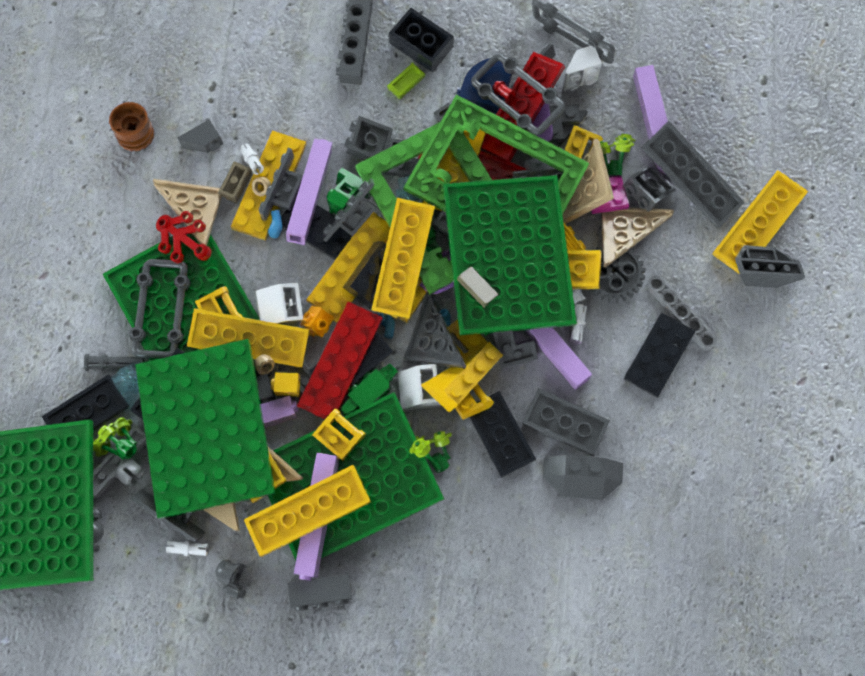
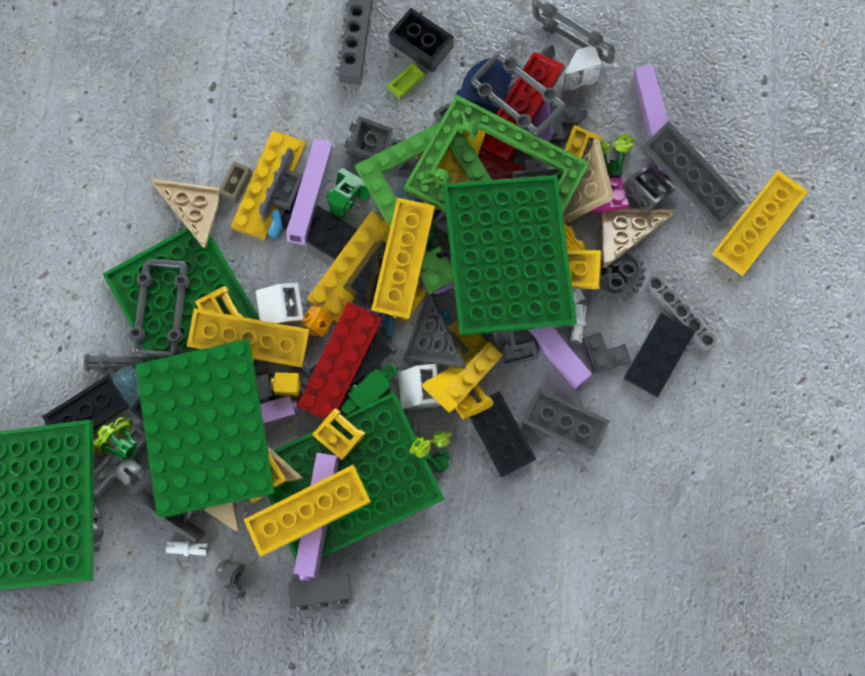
(131, 126): dark orange wheel -> none
(180, 235): red plant -> none
(201, 138): dark grey slope -> none
(251, 159): white pin -> none
(261, 361): tan piece -> none
(263, 181): tan piece -> none
(354, 214): dark grey bracket -> none
(477, 286): slope -> none
(501, 89): red pin -> none
(583, 476): dark grey wedge -> none
(603, 358): none -> dark grey plate
(767, 267): dark grey wedge -> none

